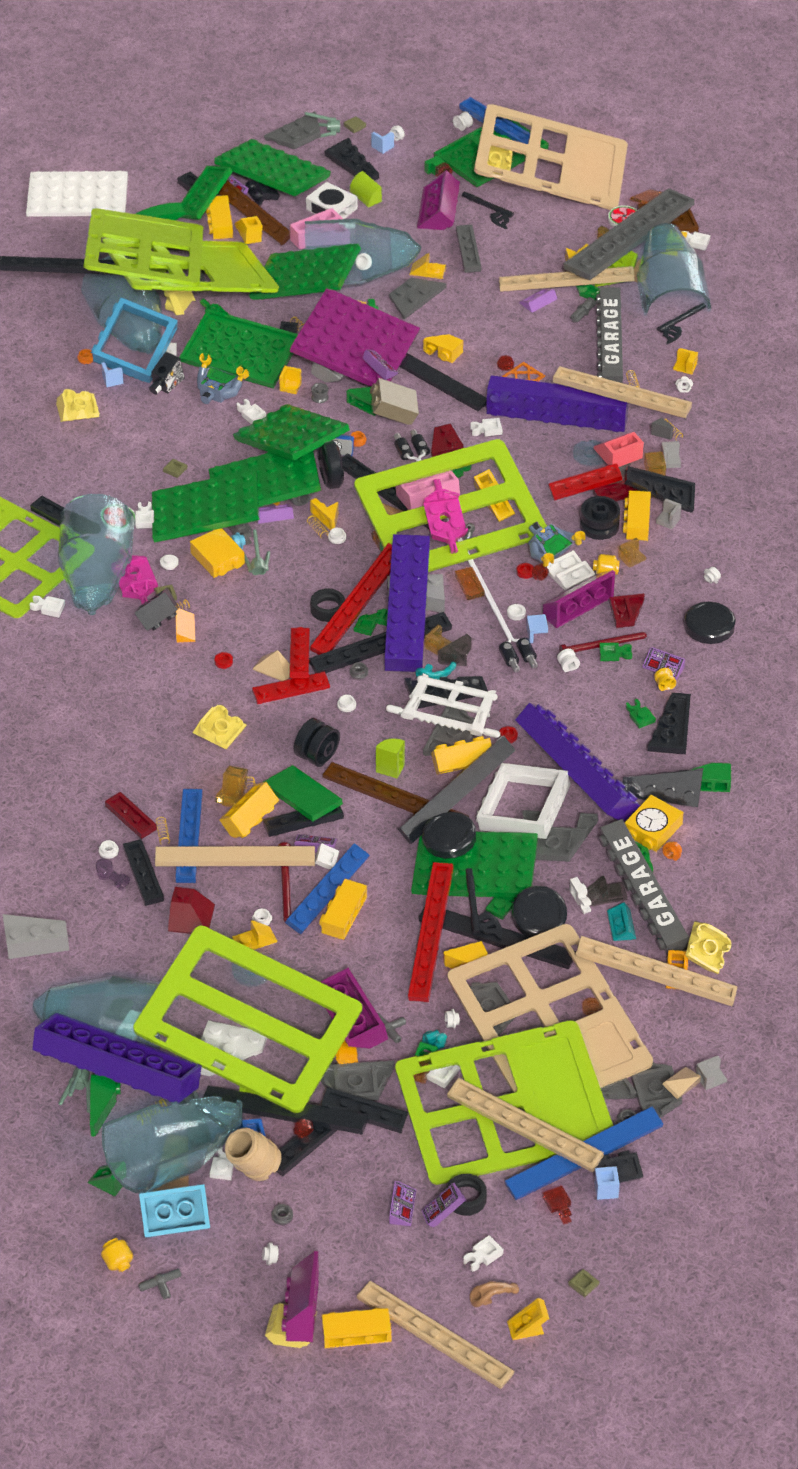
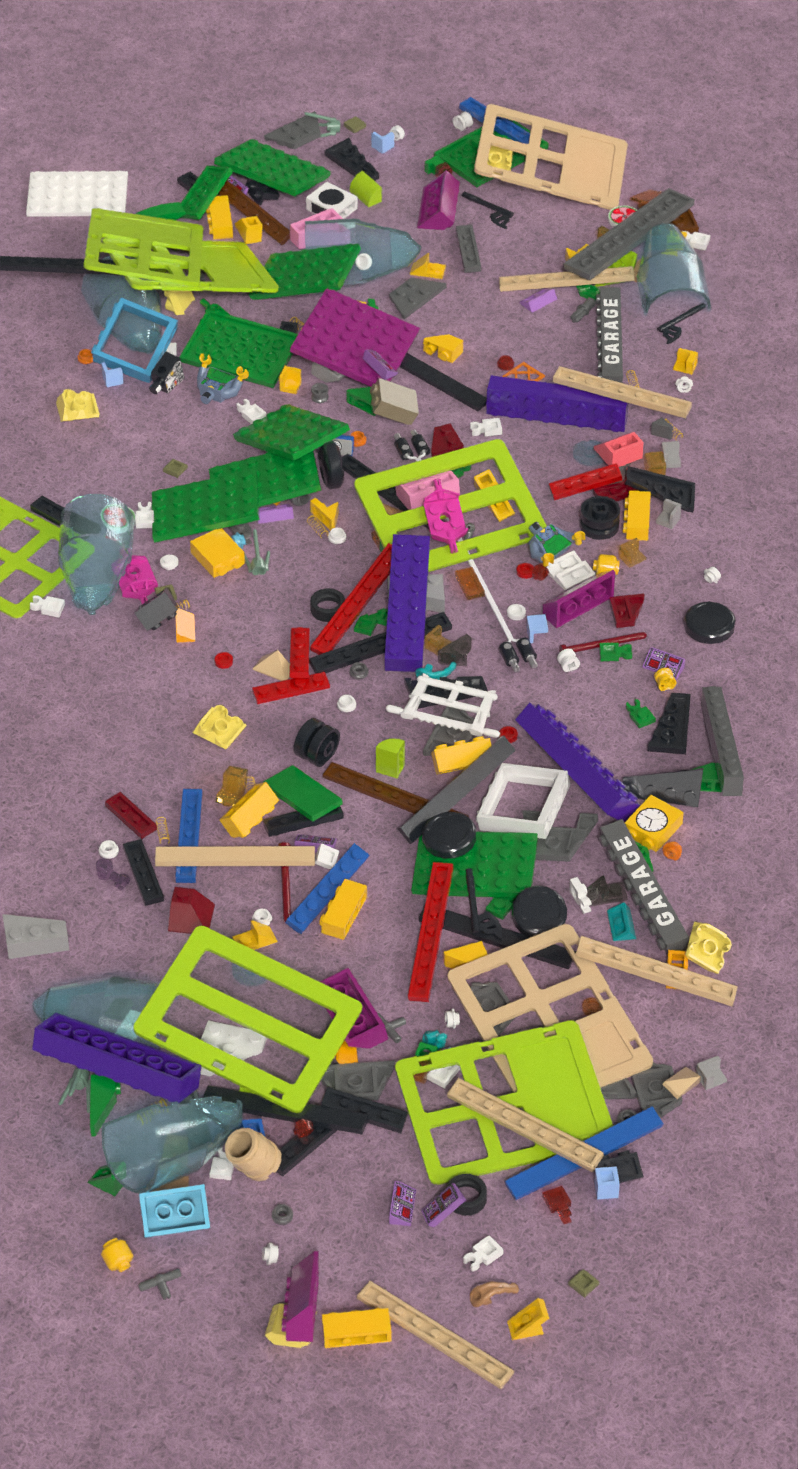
(722, 741): none -> dark grey brick

